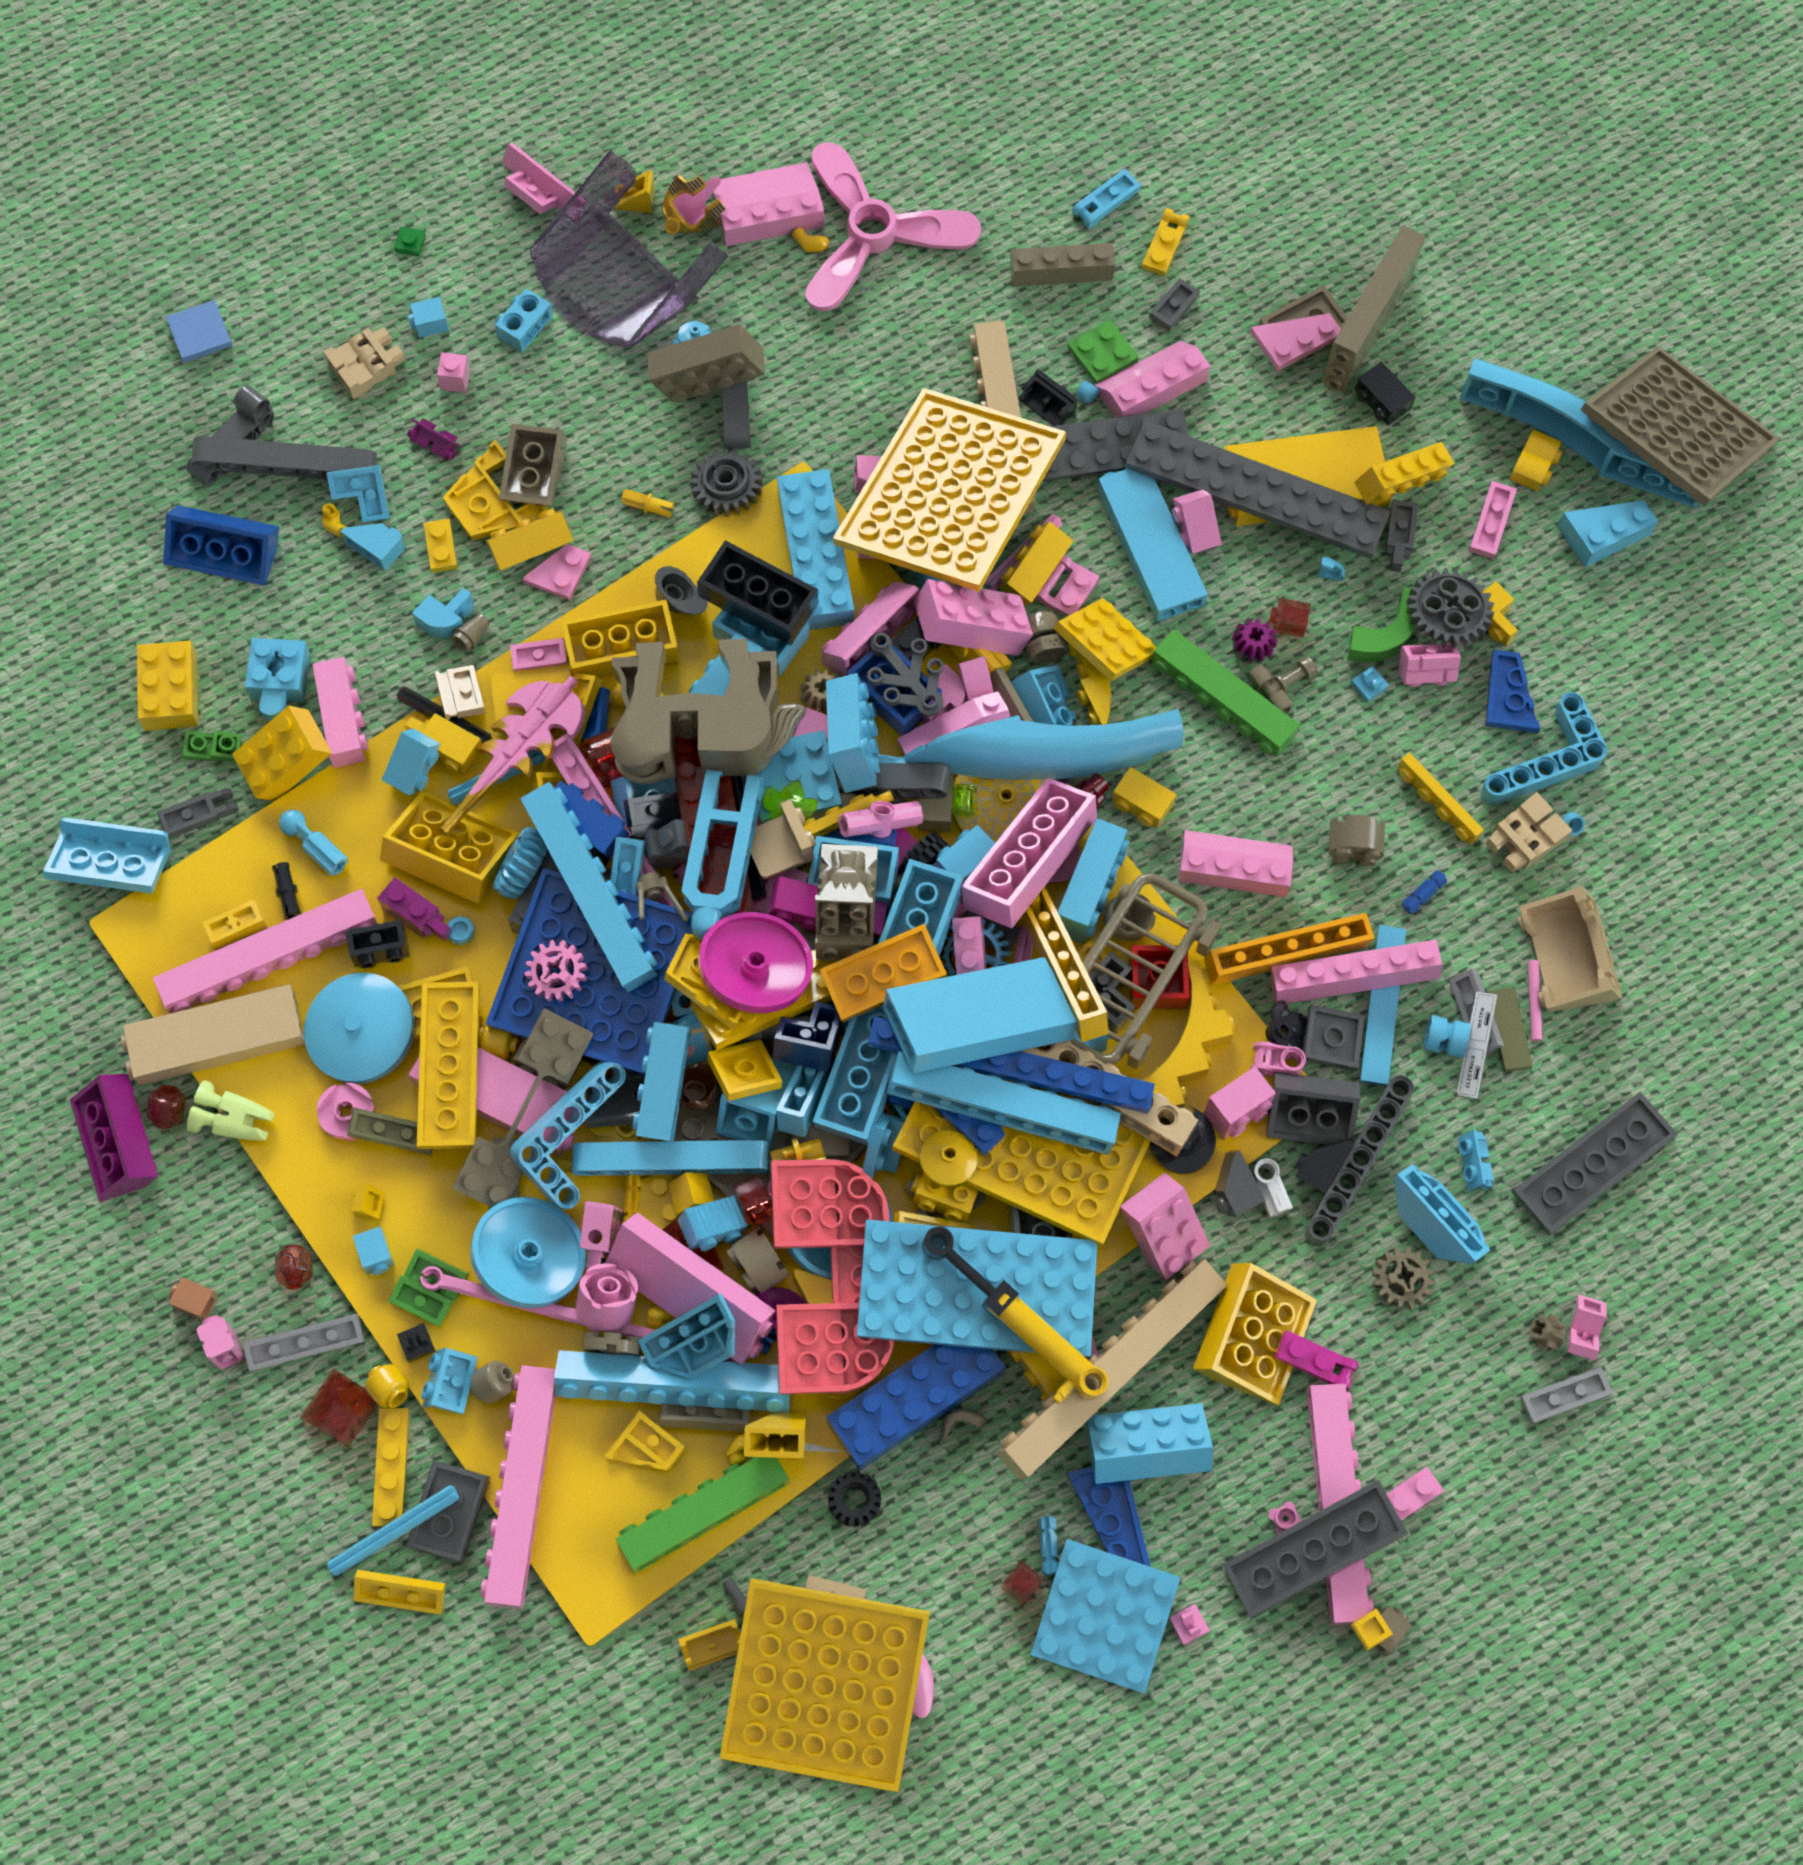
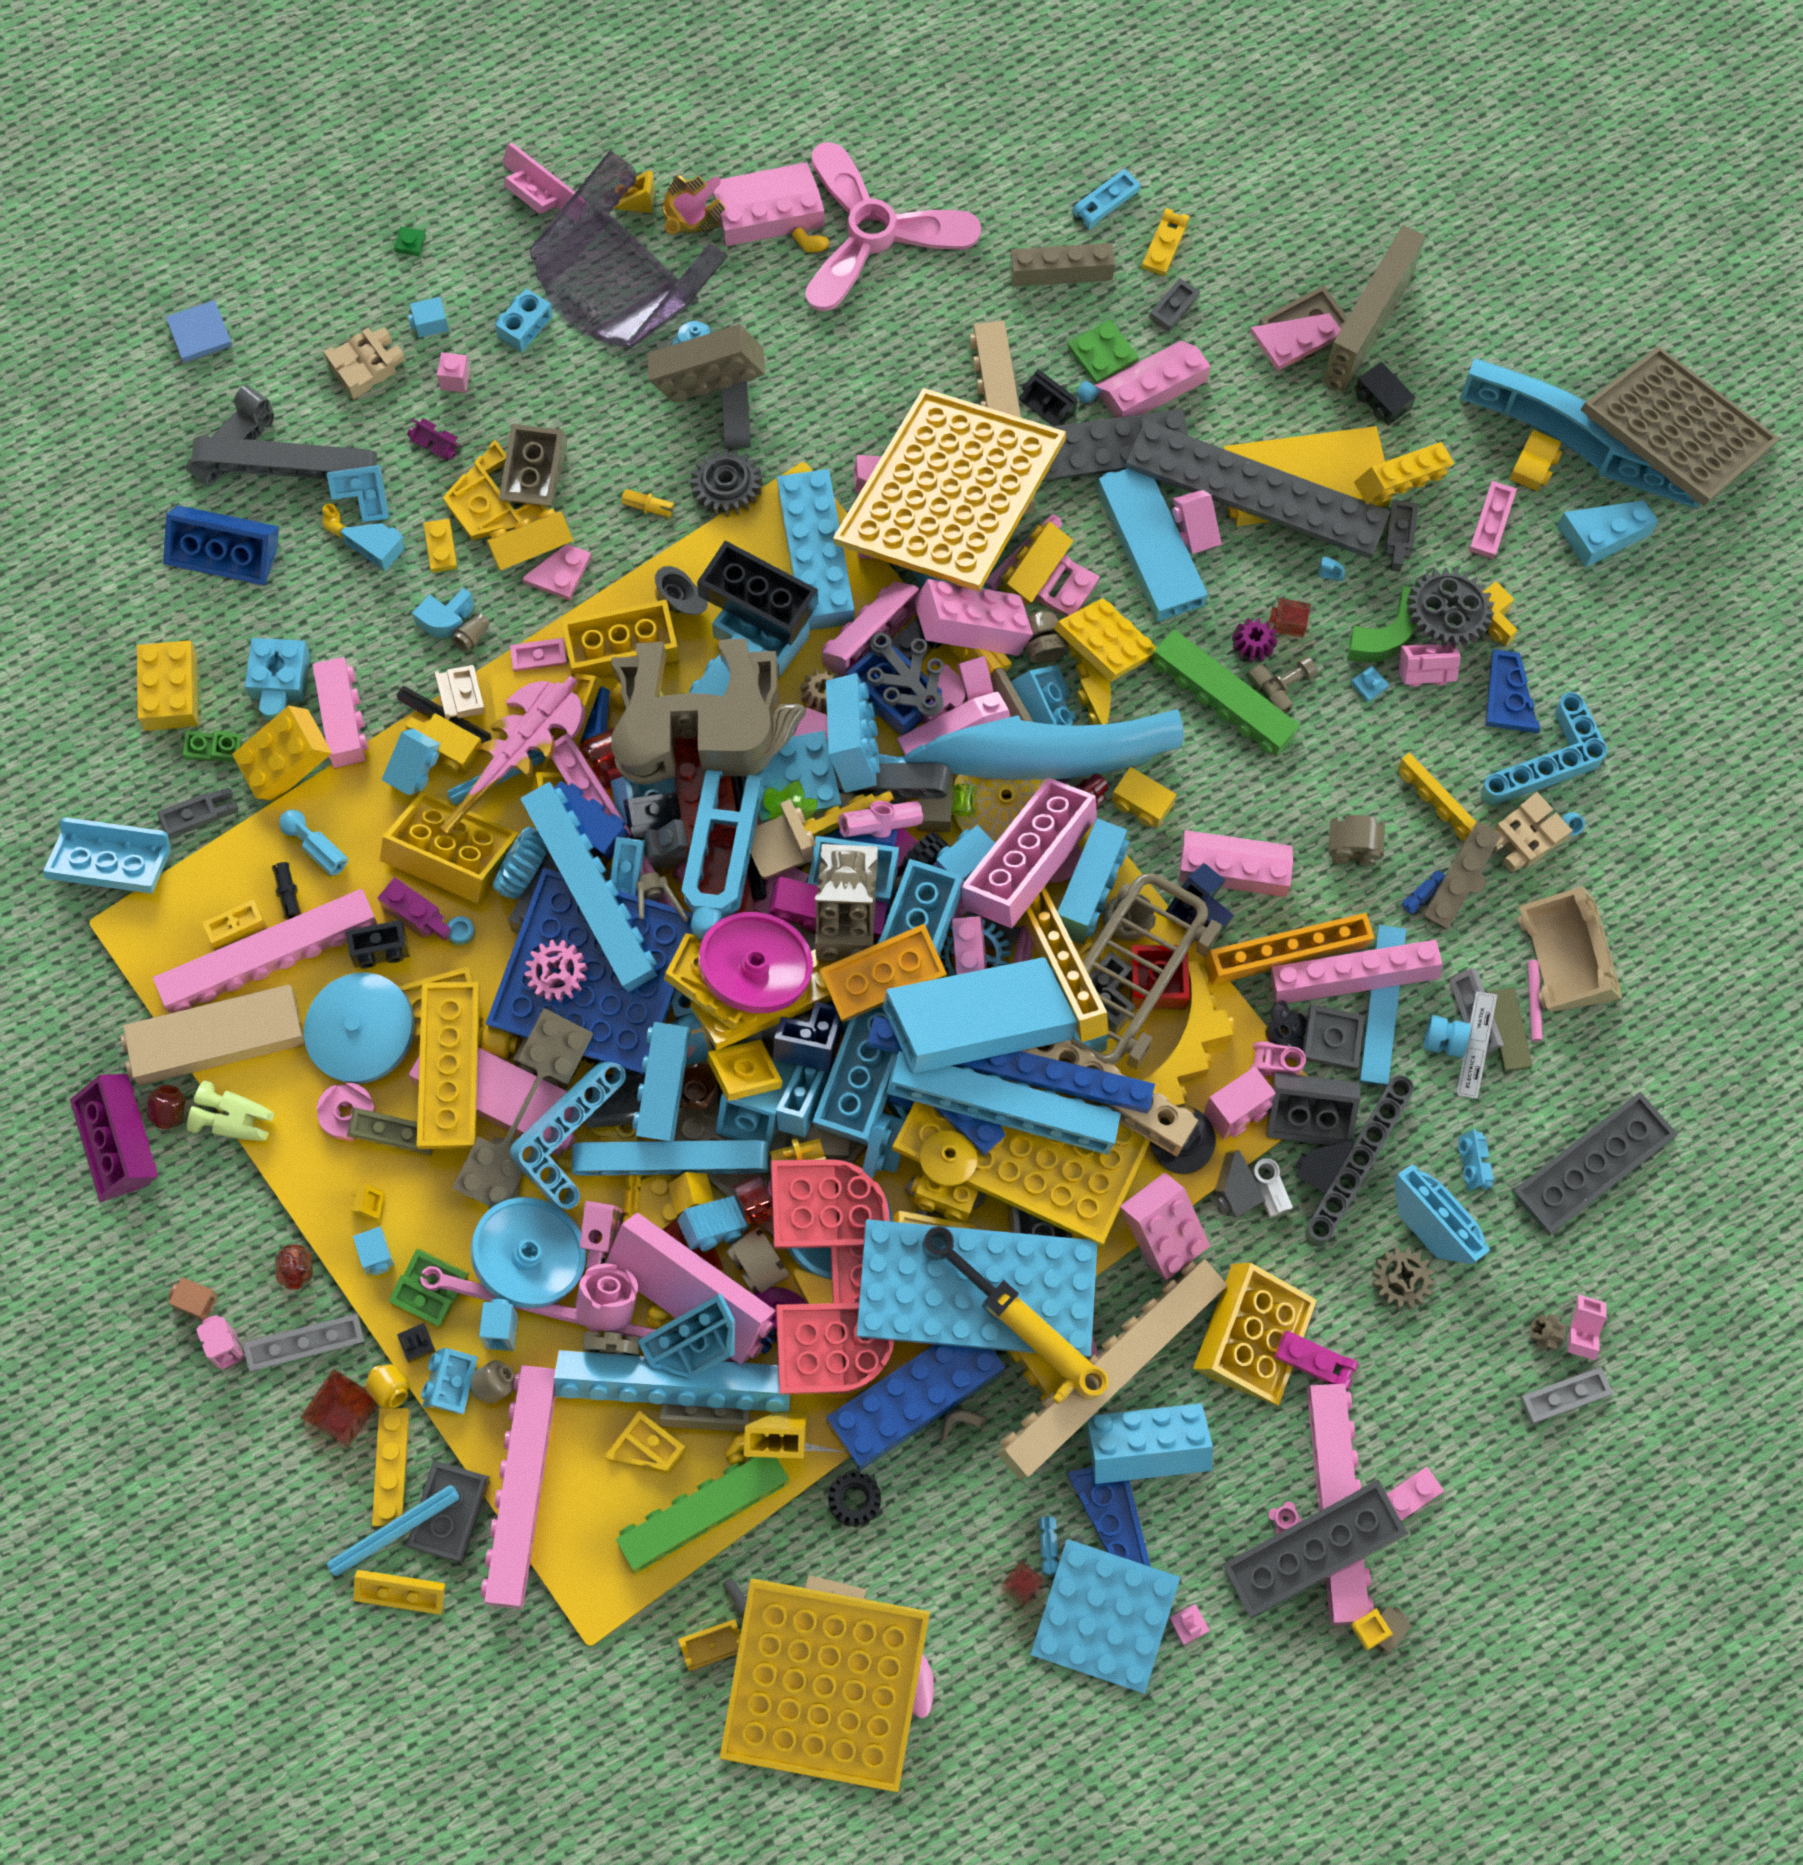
(498, 1325): none -> medium azure brick
(1205, 884): none -> dark blue brick
(1463, 875): none -> dark tan hinge

